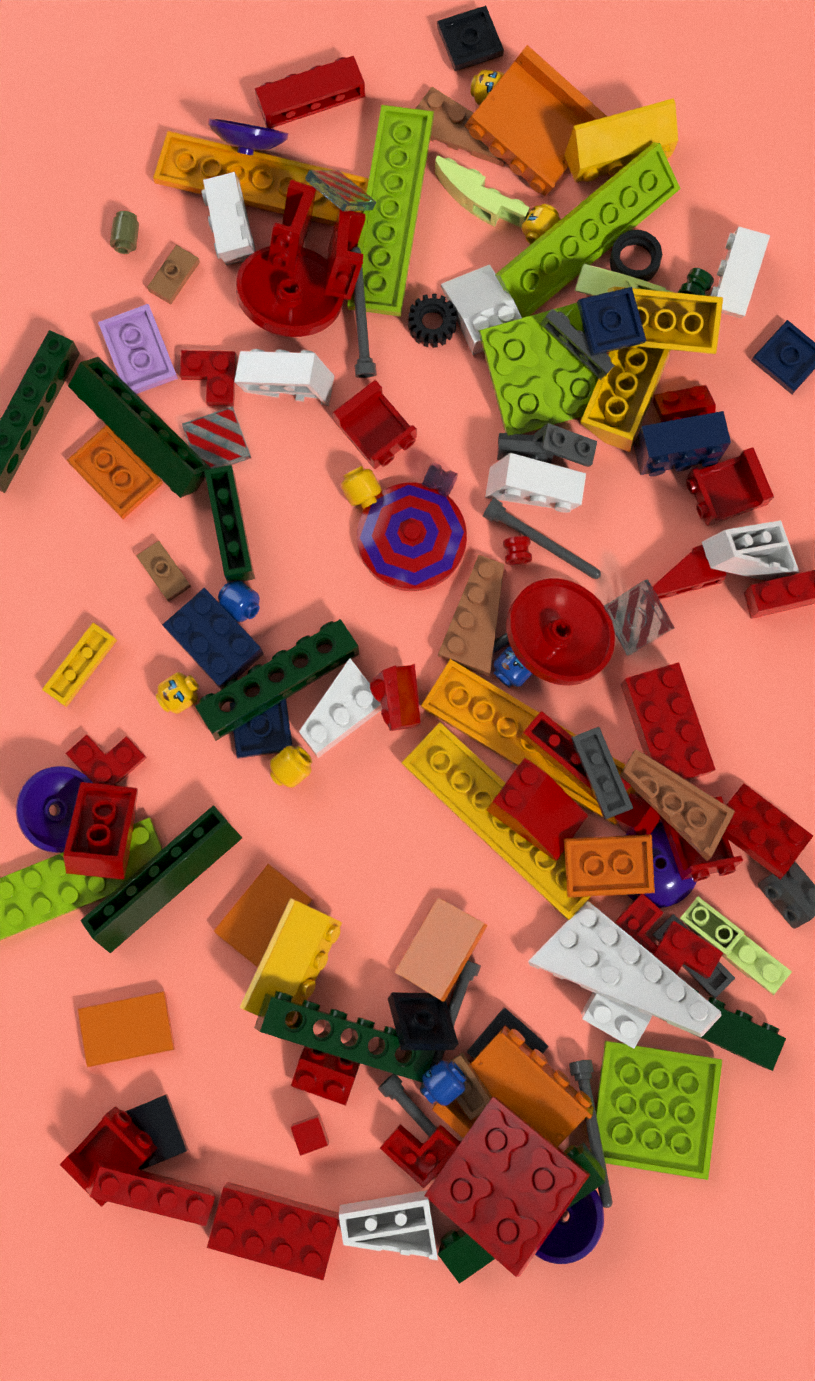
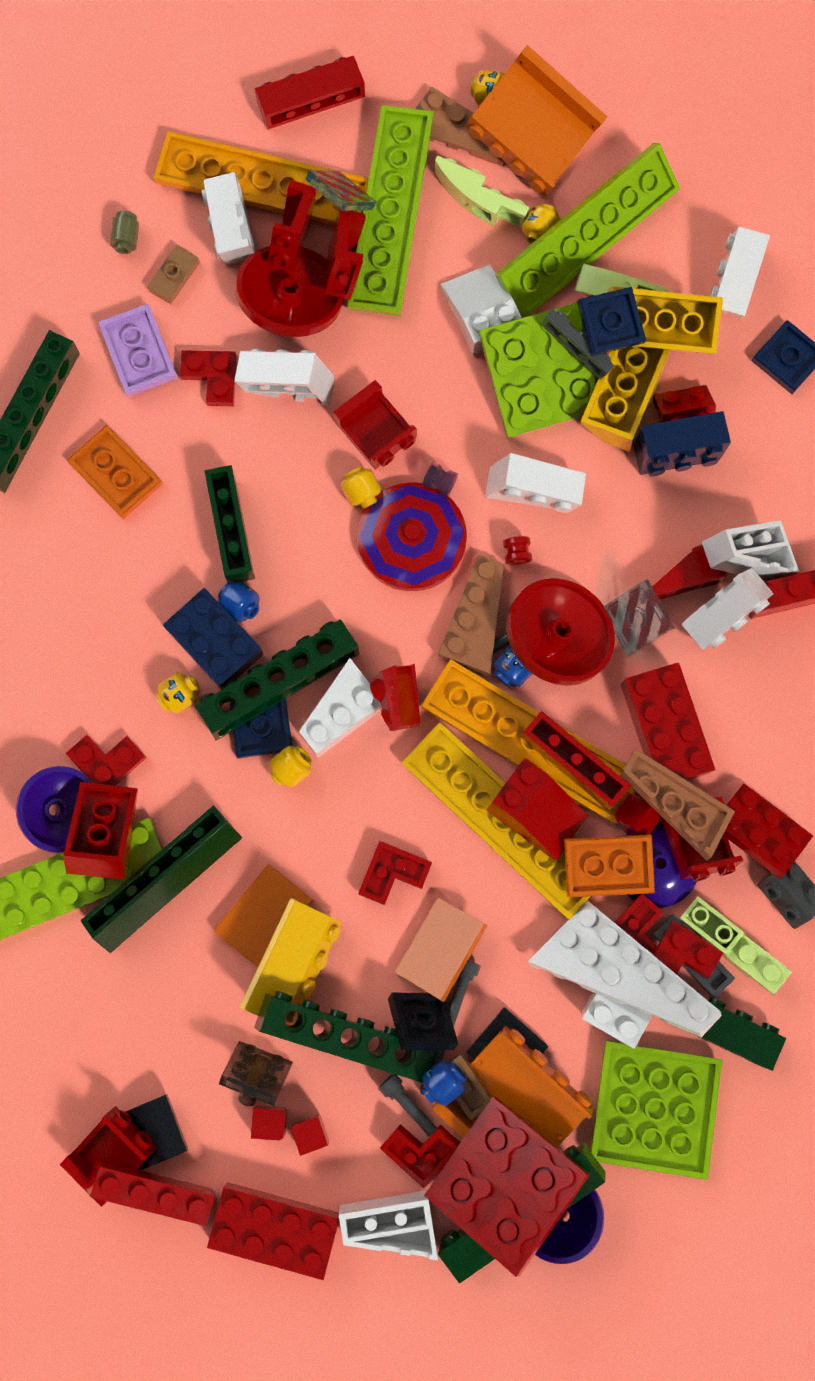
(79, 664): yellow plate -> none
(126, 1029): orange tile -> none
(138, 426): dark green brick -> none
(163, 571): medium nougat plate -> none
(217, 438): tile -> none
(247, 136): dark purple dish -> none
(255, 1074): none -> clear smoke plate
(269, 1122): none -> red piece
(325, 1075): red bracket -> none
(365, 367): dark grey piece -> none
(392, 864): none -> red plate
(432, 305): black tyre -> none
(470, 38): black plate -> none
(497, 512): dark grey piece -> none
(521, 445): dark grey bracket -> none
(566, 444): dark grey bracket -> none
(582, 1073): dark grey piece -> none
(601, 773): dark grey plate -> none
(616, 140): yellow slope -> none
(642, 239): black tyre -> none
(697, 282): dark green wheel -> none
(728, 609): none -> white wedge
(729, 487): red panel -> none

